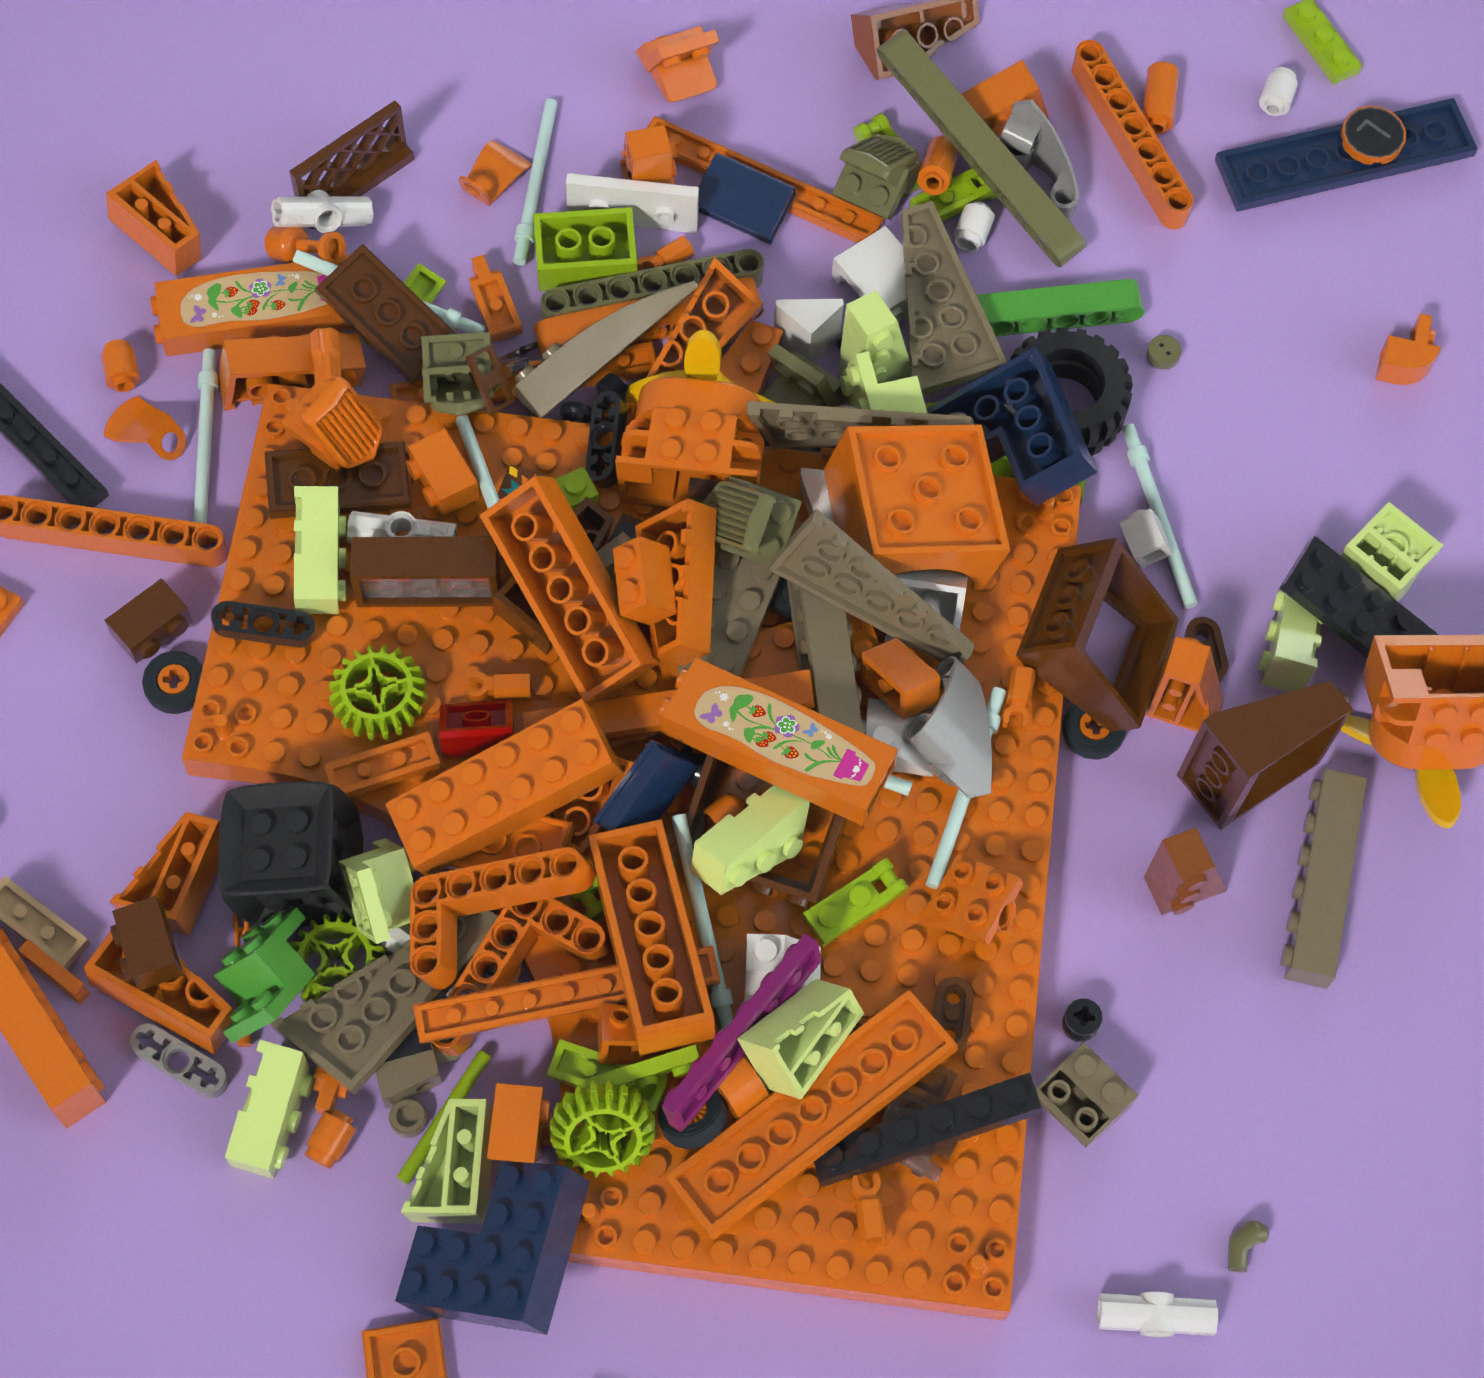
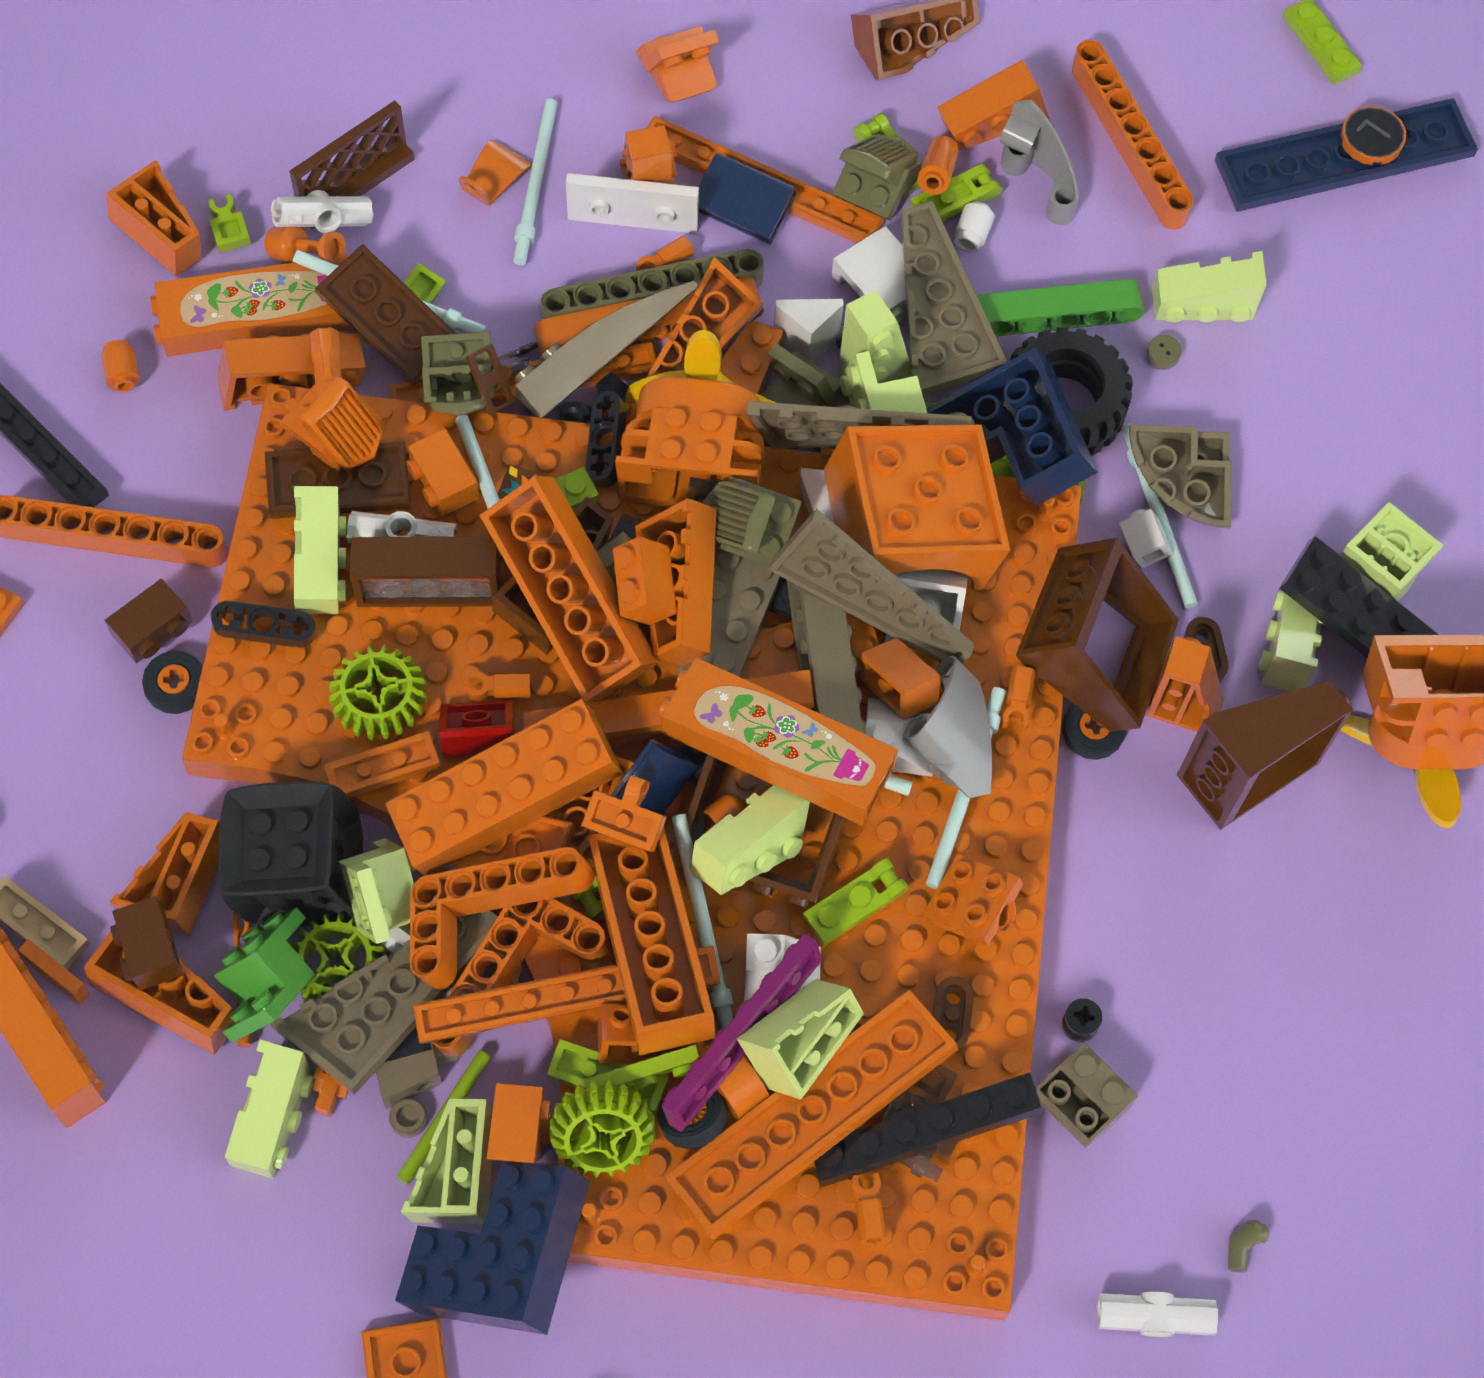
(142, 423): orange piece -> none
(151, 1055): light grey beam -> none
(207, 384): light aqua bar -> none
(228, 226): none -> lime plate
(330, 1138): orange brick -> none
(494, 301): orange hinge -> none
(583, 245): lime brick -> none
(625, 817): none -> orange plate
(981, 148): olive beam -> none
(1161, 96): orange brick -> none
(1182, 873): wedge -> none
(1186, 469): none -> dark tan brick
(1211, 291): none -> yellowish green wedge
(1278, 91): white brick -> none
(1325, 878): dark tan brick -> none
(1410, 359): orange brick -> none

